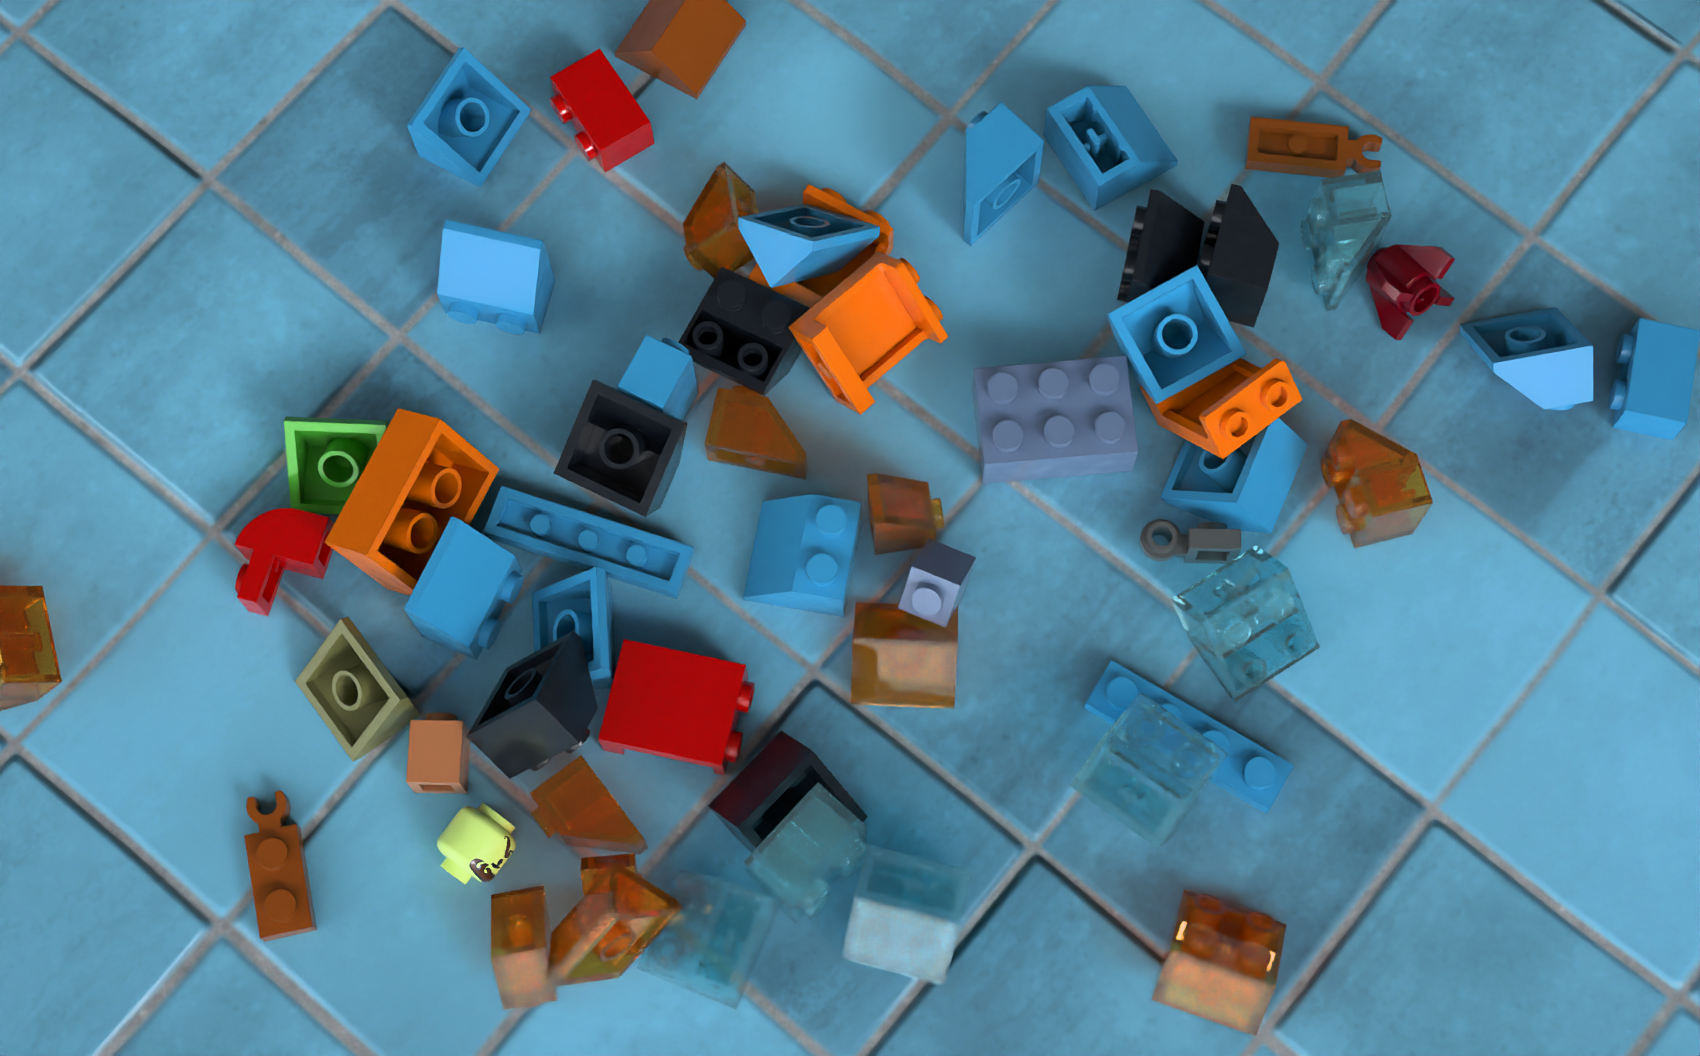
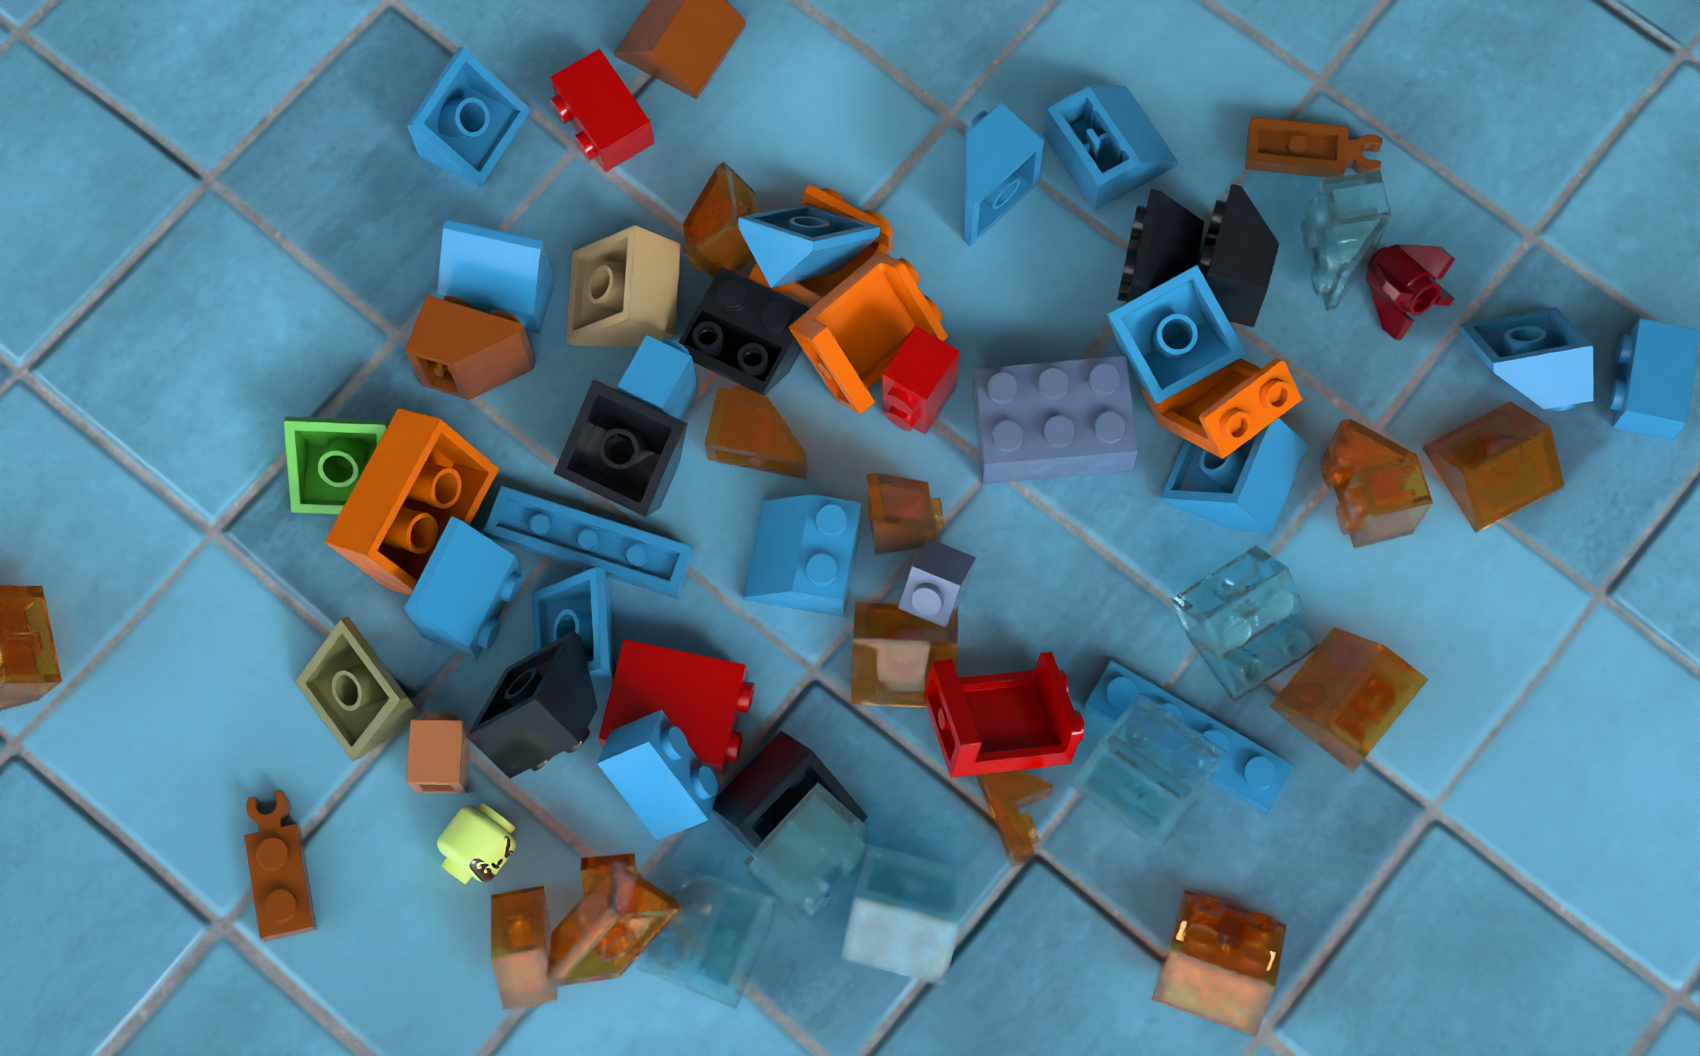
(277, 543): red brick -> none
(466, 348): none -> dark orange slope
(584, 811): clear orange slope -> none
(623, 290): none -> tan slope
(659, 775): none -> dark azure brick
(919, 381): none -> red brick
(1003, 718): none -> red panel
(1004, 796): none -> clear orange slope
(1204, 544): dark grey plate -> none
(1348, 695): none -> clear orange slope
(1497, 464): none -> clear orange slope

